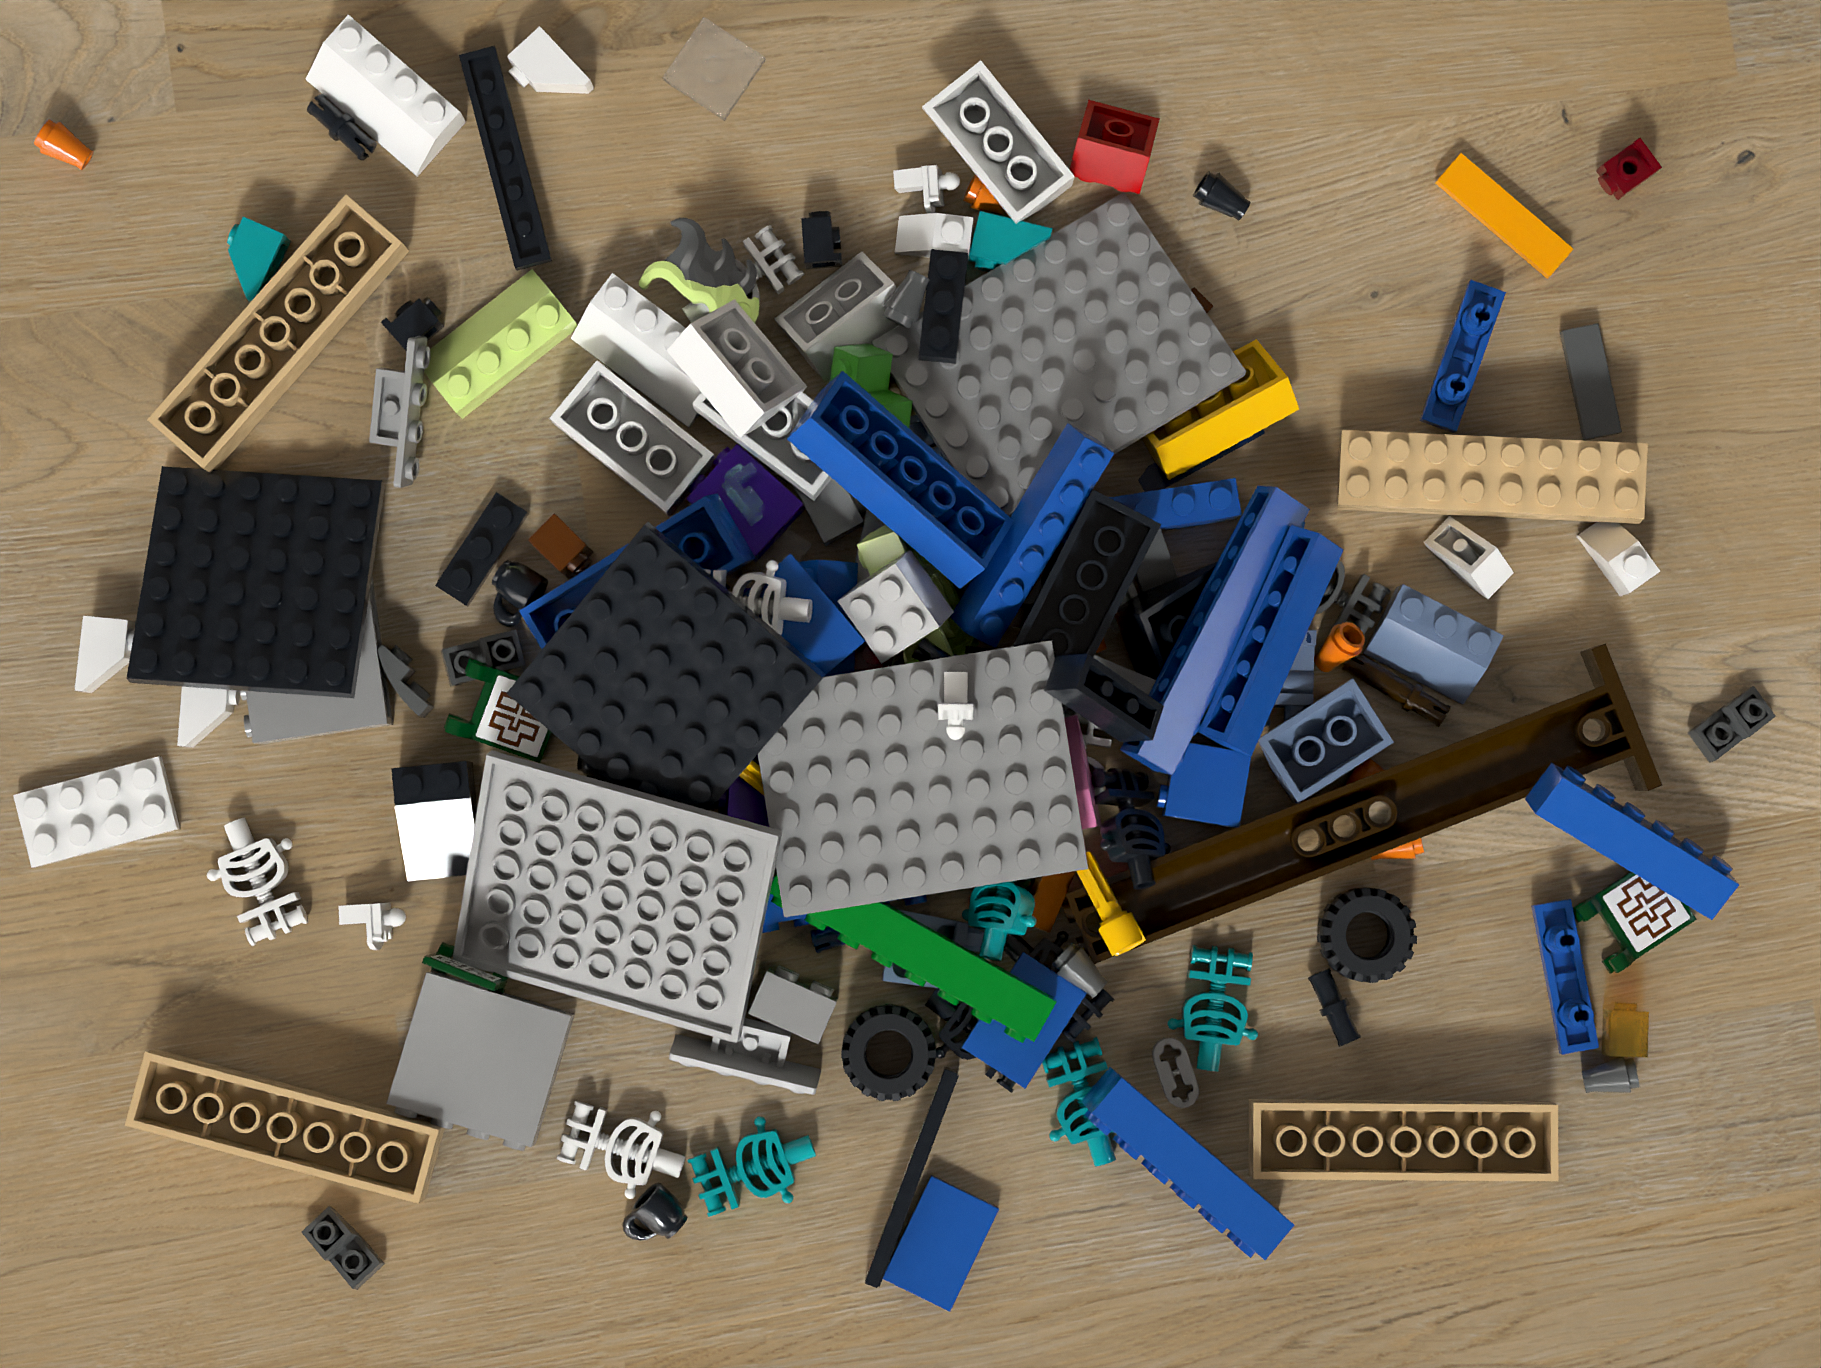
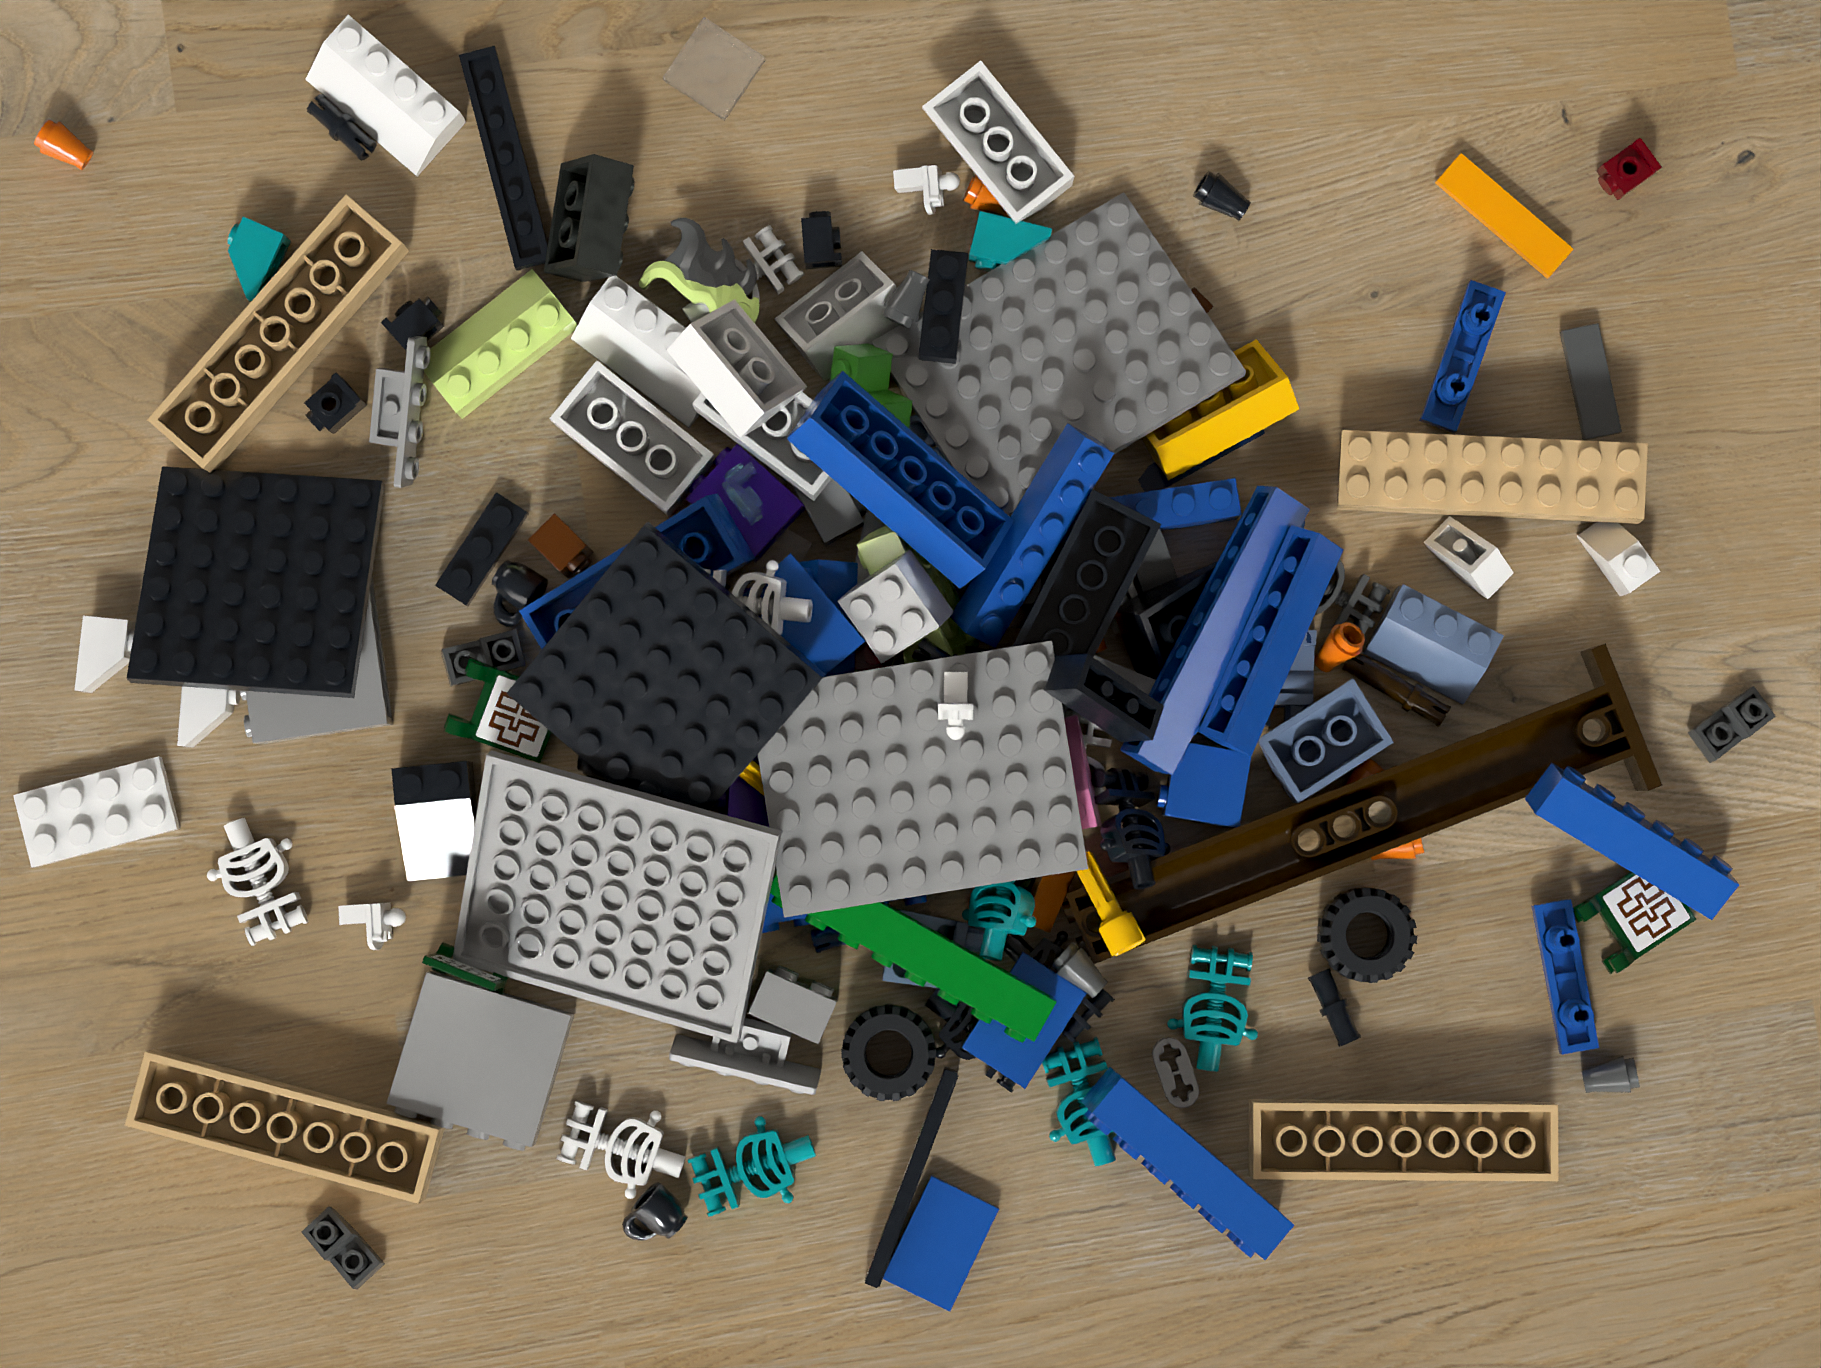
(347, 405): none -> black brick
(397, 668): dark grey slope -> none
(546, 66): white slope -> none
(589, 218): none -> pearl dark grey brick
(936, 231): white slope -> none
(1114, 147): red slope -> none
(1625, 1031): clear yellow brick -> none

